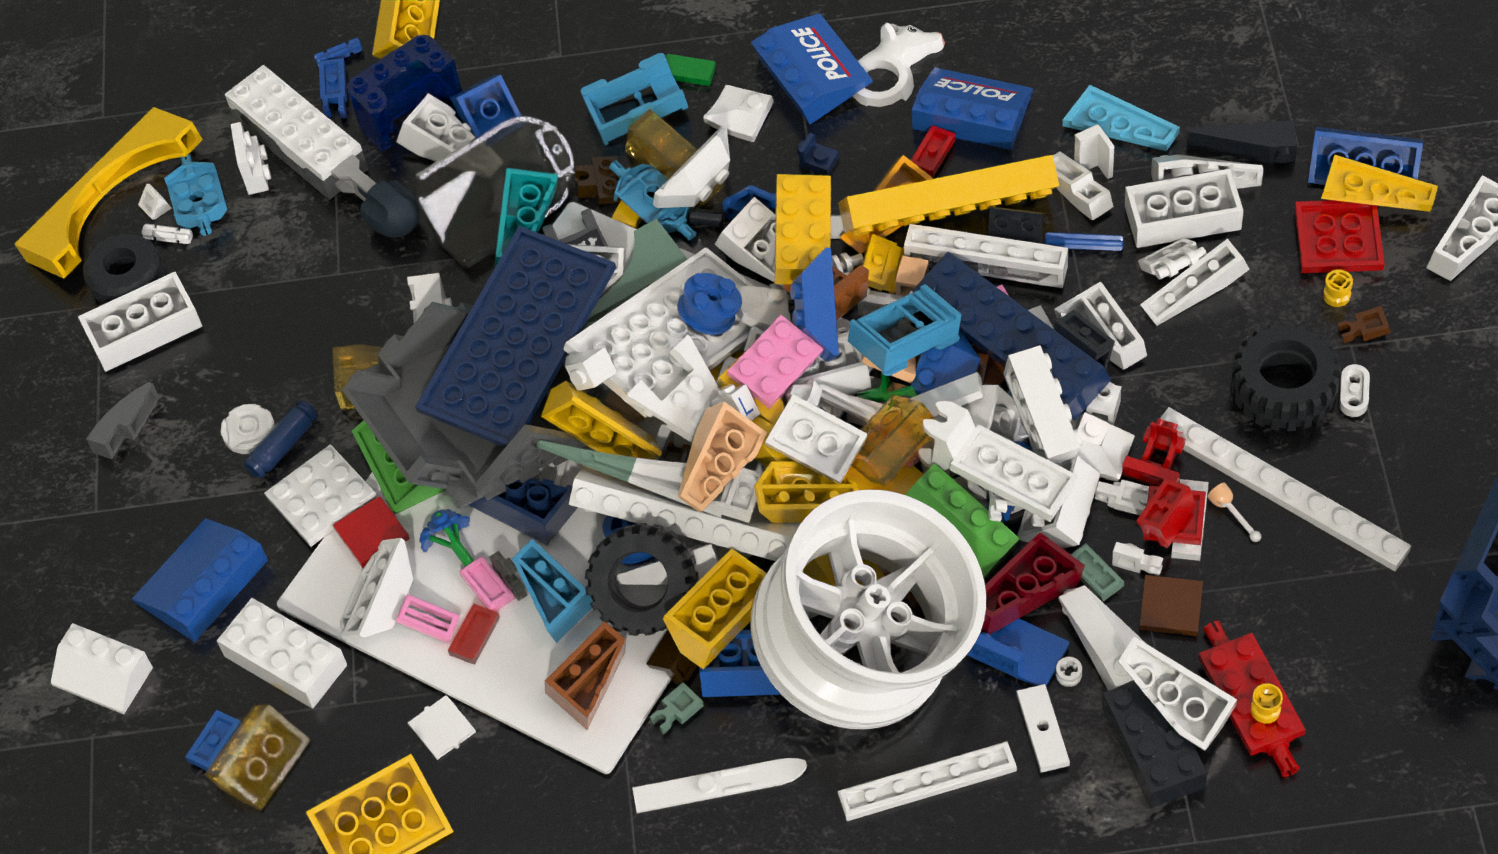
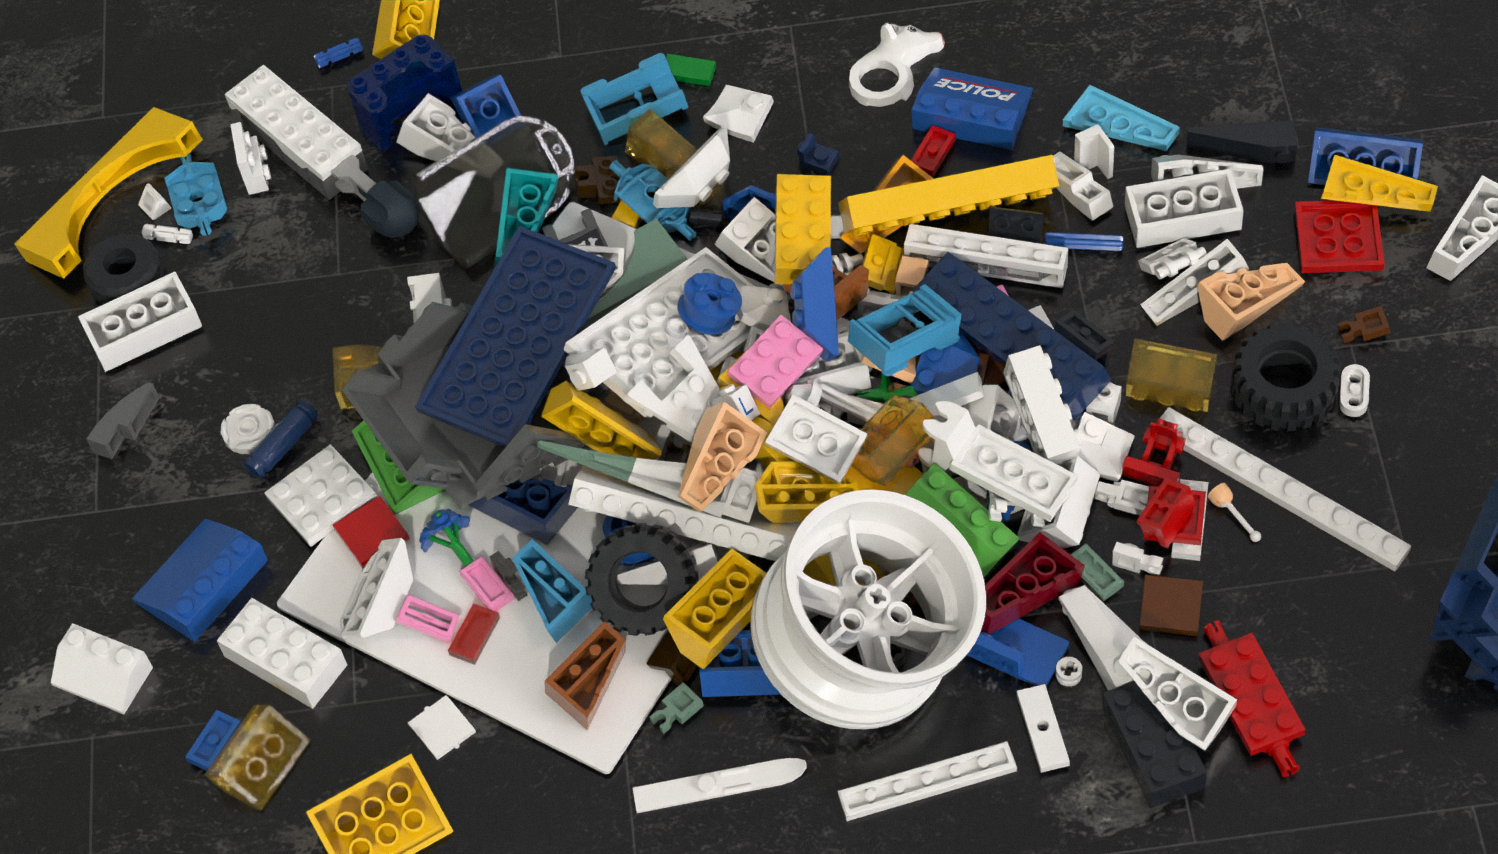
(333, 86): blue hinge -> none
(811, 65): blue slope -> none
(1103, 312): white wedge -> none
(1171, 375): none -> clear yellow slope
(1239, 298): none -> light nougat wedge
(1266, 696): yellow wheel -> none
(1338, 288): yellow wheel -> none

